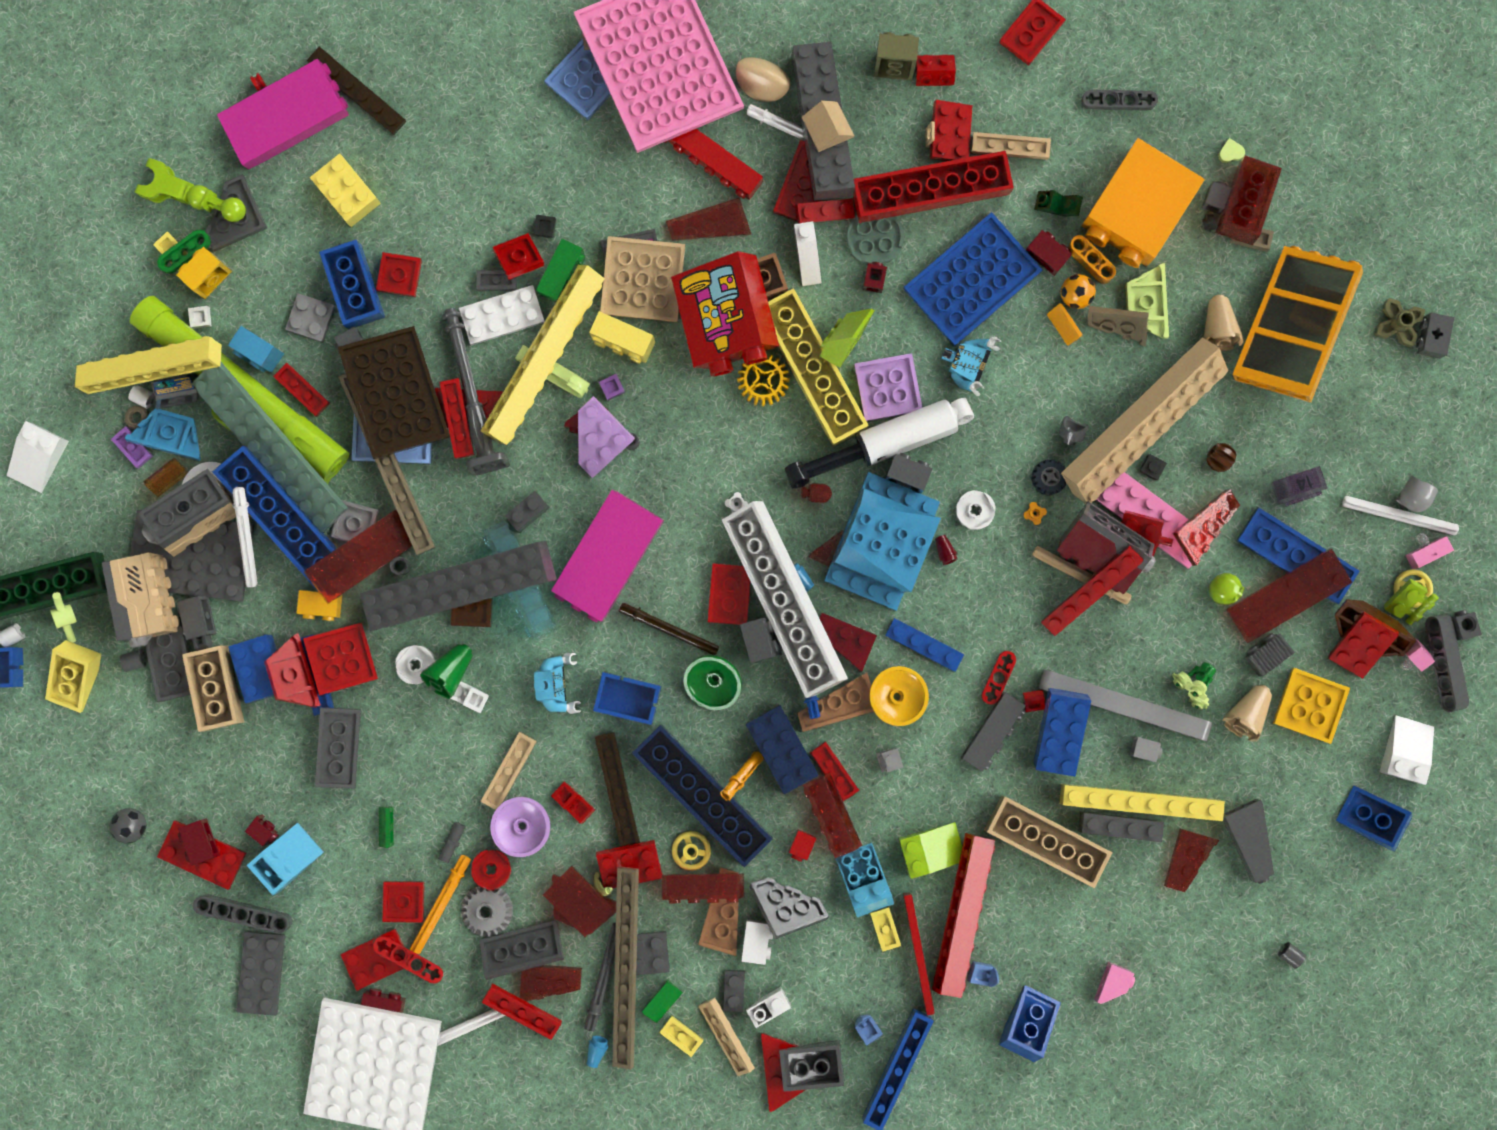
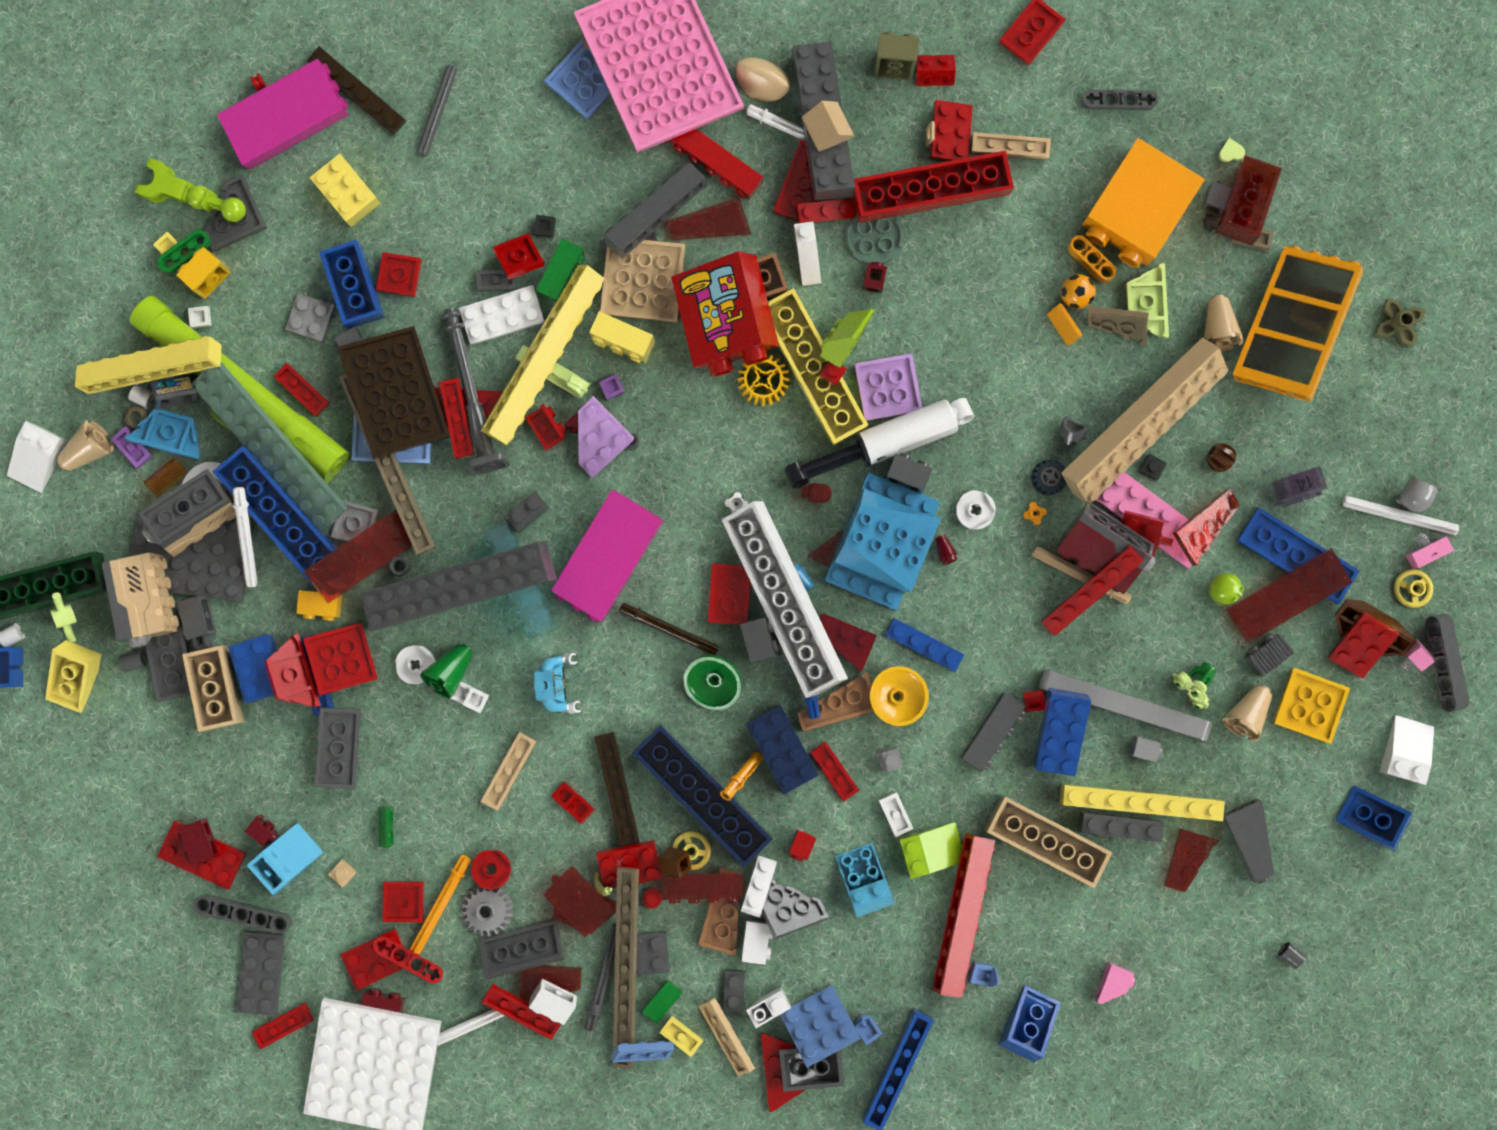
(85, 446): none -> tan cone
(127, 825): dark grey piece -> none
(253, 348): dark azure brick -> none
(283, 1025): none -> red tile
(342, 873): none -> tan plate
(437, 110): none -> dark grey axle
(451, 842): dark grey pin -> none
(473, 615): reddish brown plate -> none
(506, 828): lavender dish -> none
(545, 427): none -> red bracket
(552, 1002): none -> white brick
(596, 1050): dark azure cone -> none
(627, 698): blue piece -> none
(642, 1051): none -> medium blue plate
(652, 898): none -> red plate
(654, 210): none -> dark grey brick
(674, 862): none -> reddish brown brick
(759, 886): none -> white plate
(820, 1026): none -> medium blue plate
(832, 815): clear red brick -> none
(833, 373): none -> red plate
(885, 929): light yellow plate -> none
(896, 814): none -> white plate
(918, 952): red tile -> none
(970, 362): medium azure torso -> none
(972, 279): blue plate -> none
(1010, 666): red beam -> none
(1048, 252): dark red brick -> none
(1057, 204): dark green slope -> none
(1406, 597): lime plate -> none
(1442, 328): dark grey brick -> none
(1472, 629): dark grey brick -> none

